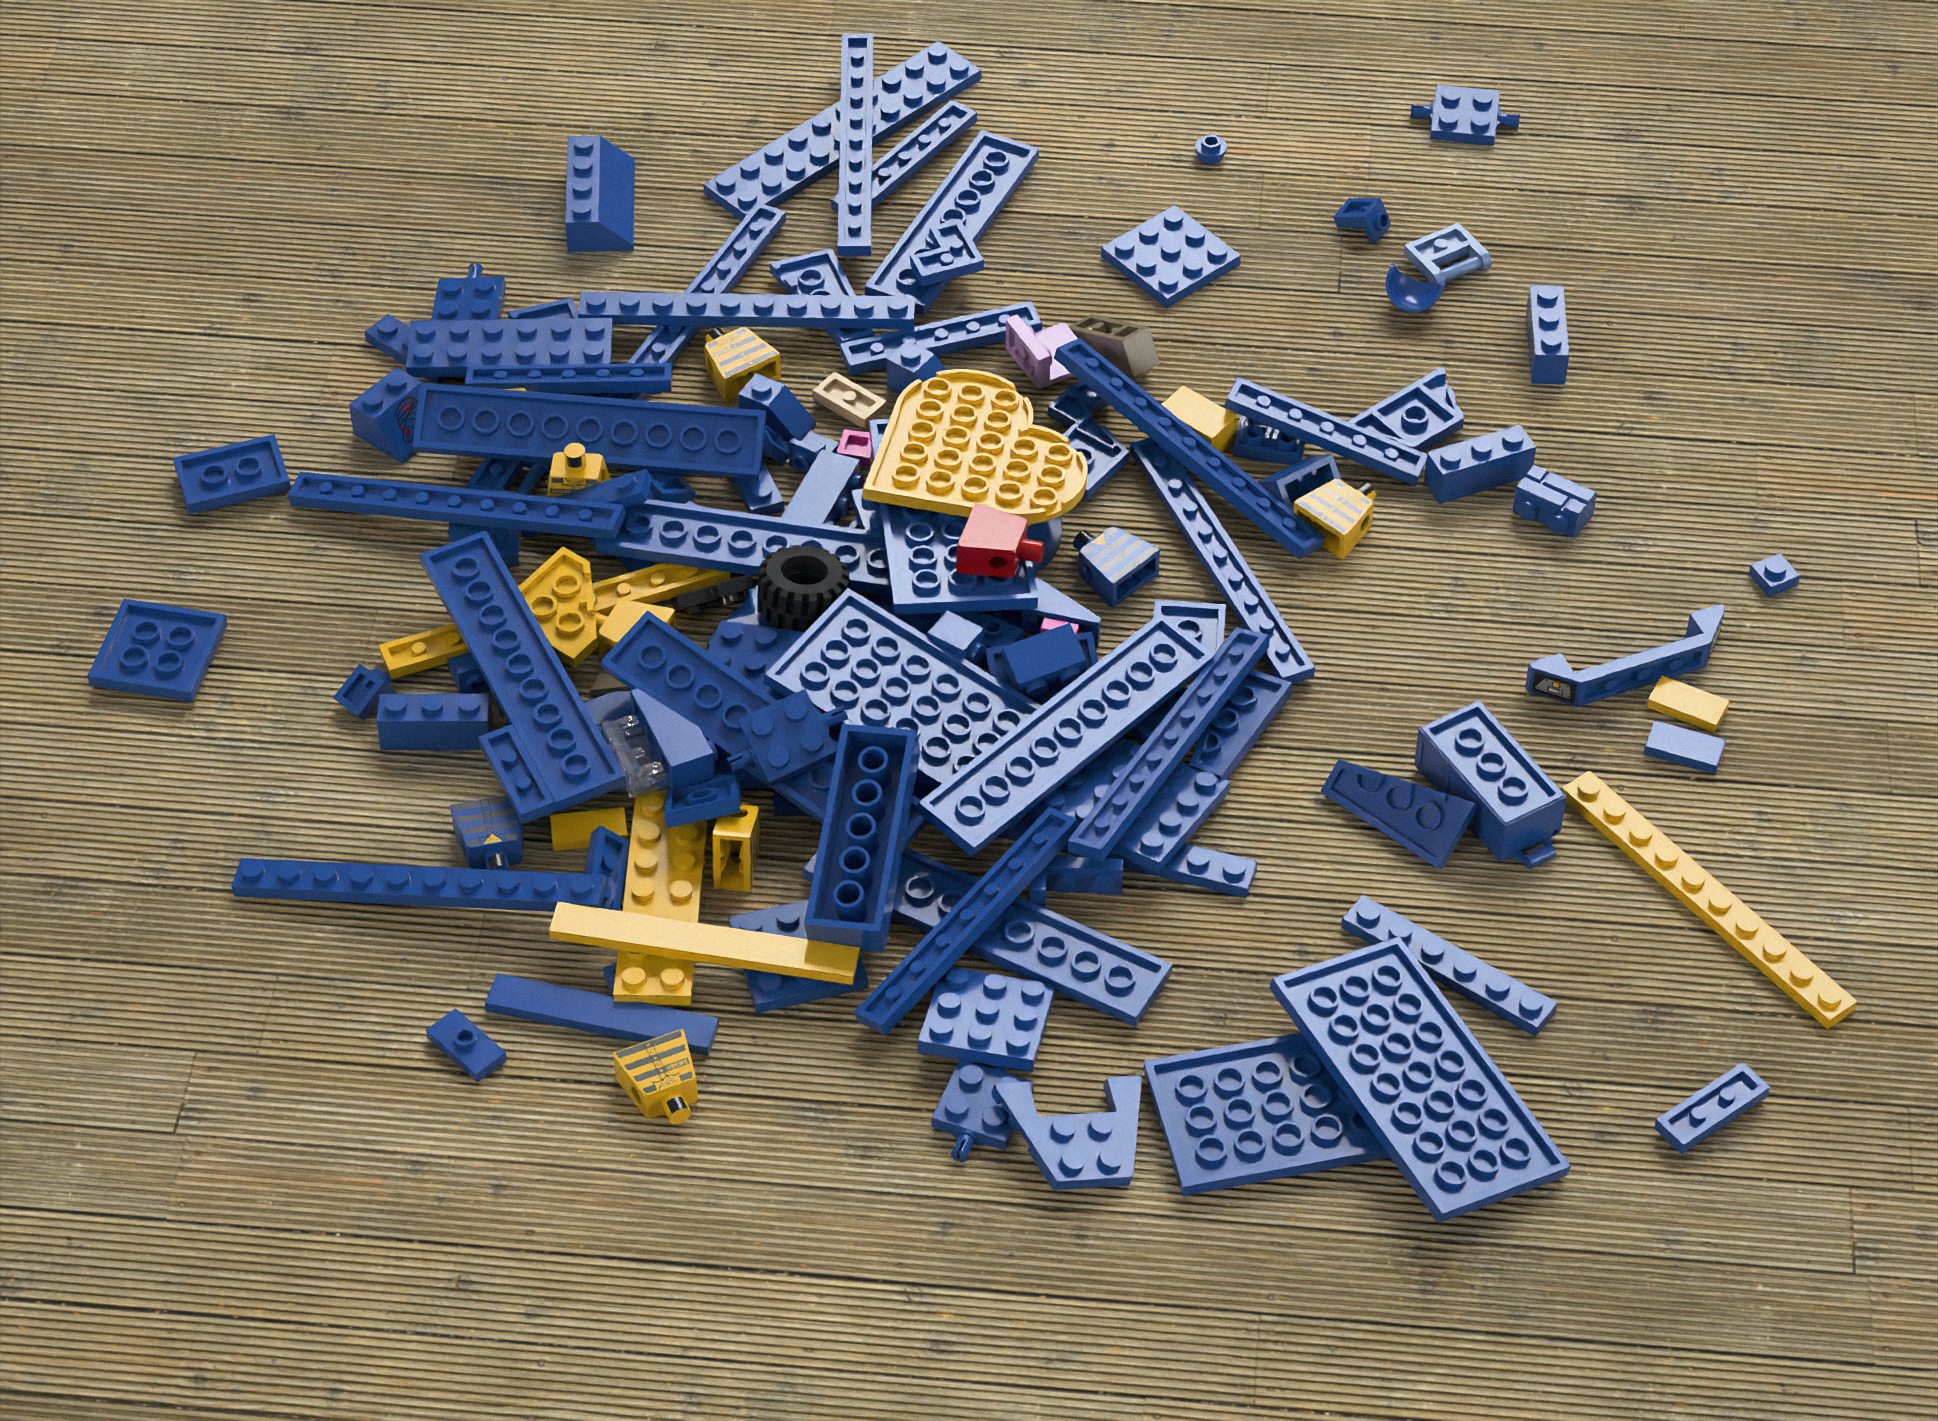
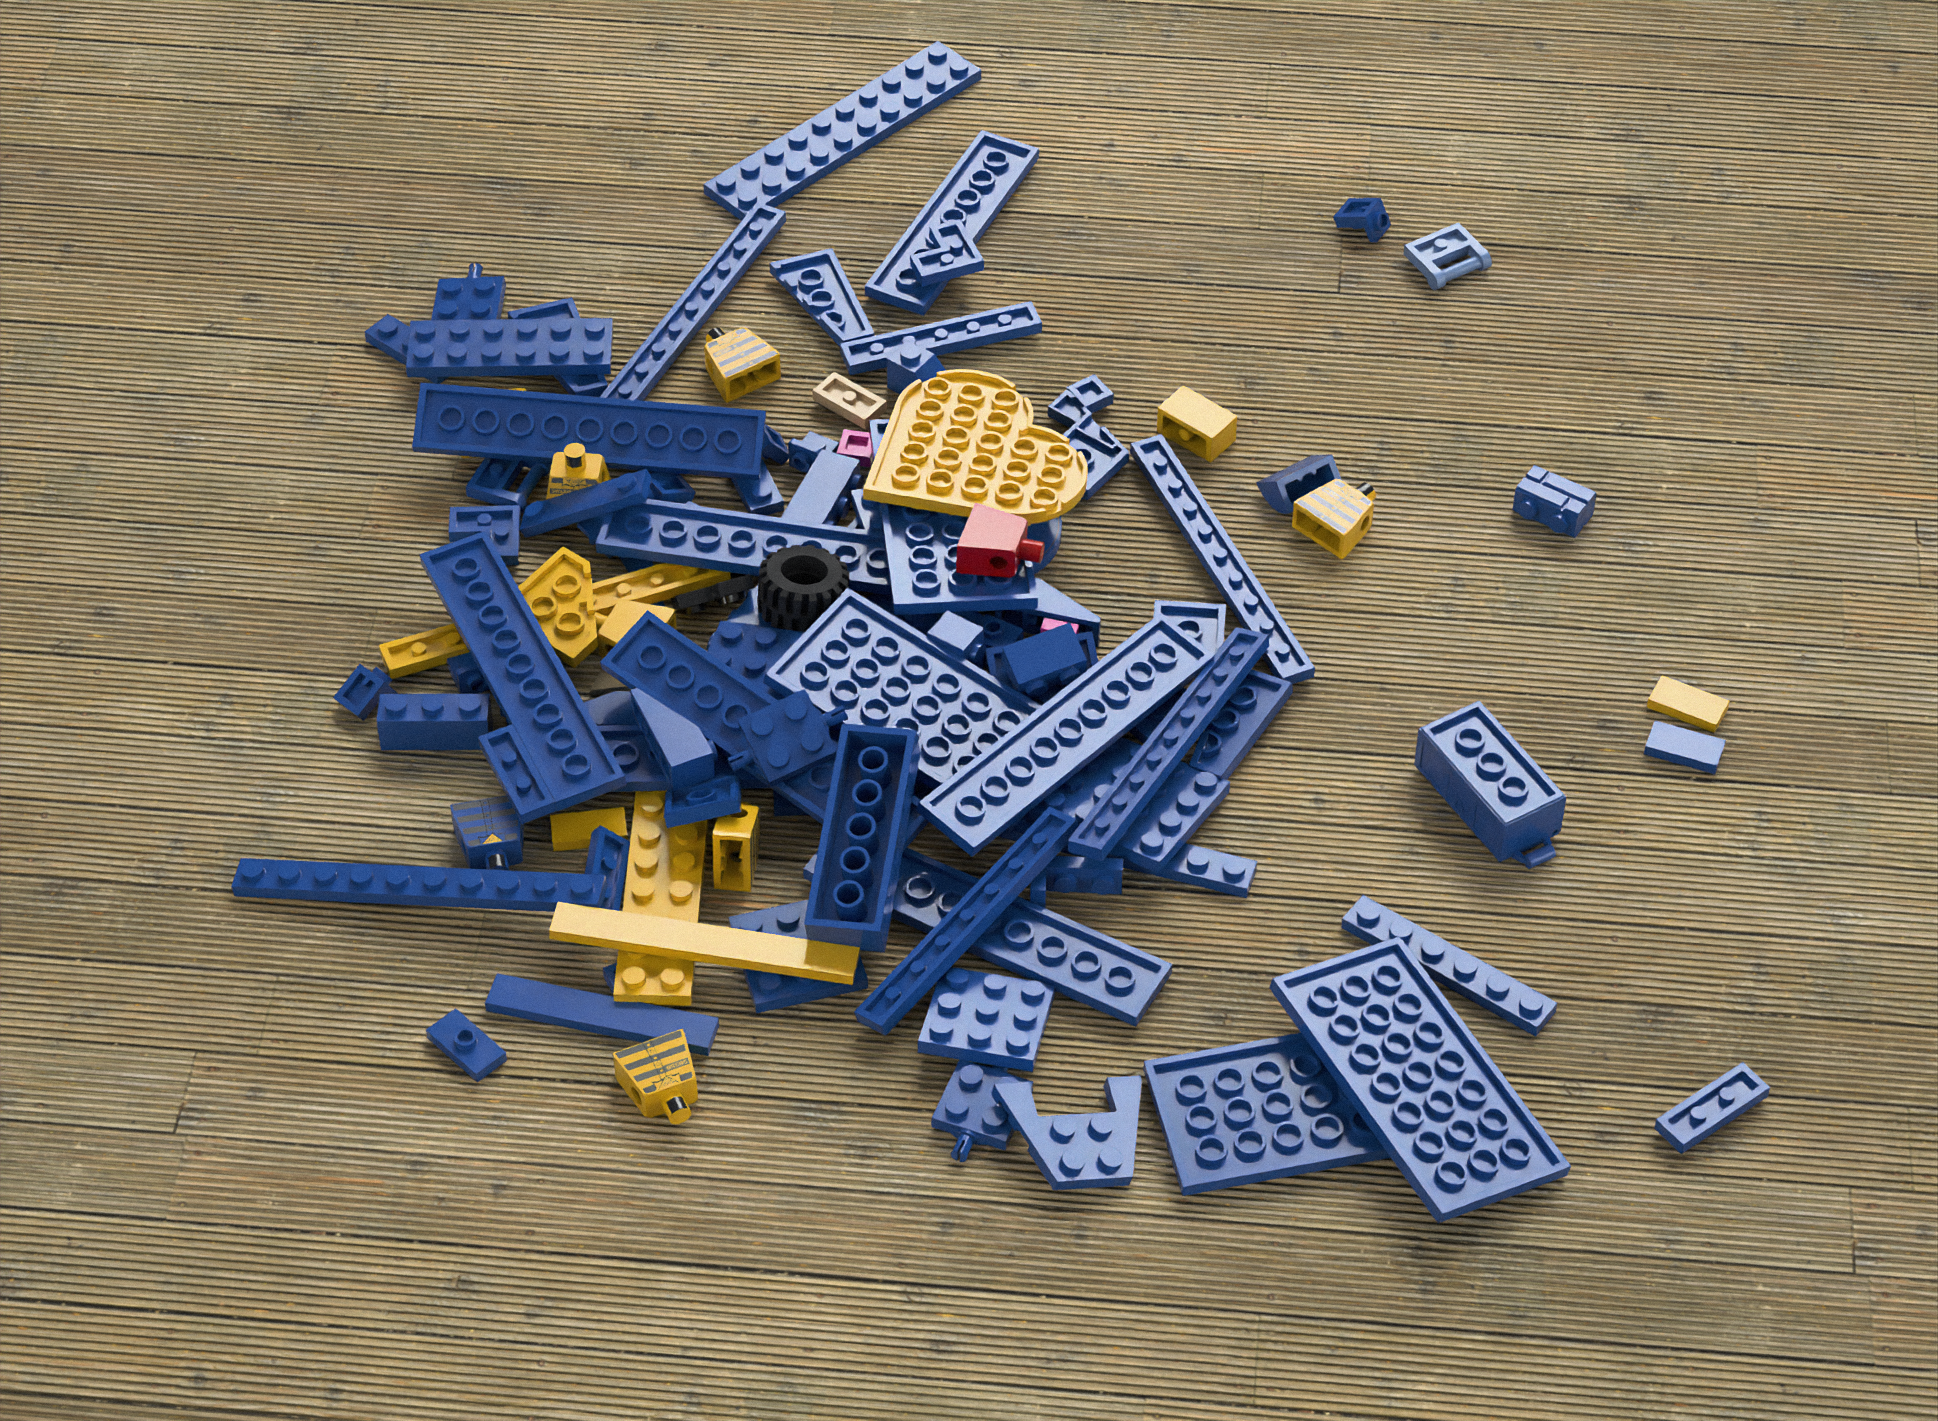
(157, 650): blue plate -> none
(231, 474): blue plate -> none
(388, 414): blue slope -> none
(457, 505): blue plate -> none
(575, 378): blue plate -> none
(599, 196): blue slope -> none
(634, 756): clear hinge -> none
(750, 310): plate -> none
(782, 408): blue slope -> none
(855, 145): plate -> none
(917, 150): plate -> none
(1036, 350): lavender bracket -> none
(1115, 563): blue torso -> none
(1120, 342): dark tan slope -> none
(1170, 256): plate -> none
(1189, 448): blue plate -> none
(1210, 149): blue plate -> none
(1266, 443): blue tile -> none
(1326, 431): blue plate -> none
(1407, 812): blue wing -> none
(1409, 293): blue helmet -> none
(1417, 414): wing -> none
(1465, 115): plate -> none
(1479, 464): blue brick -> none
(1547, 334): blue brick -> none
(1556, 679): blue slope -> none
(1709, 900): yellow plate -> none
(1774, 574): plate -> none

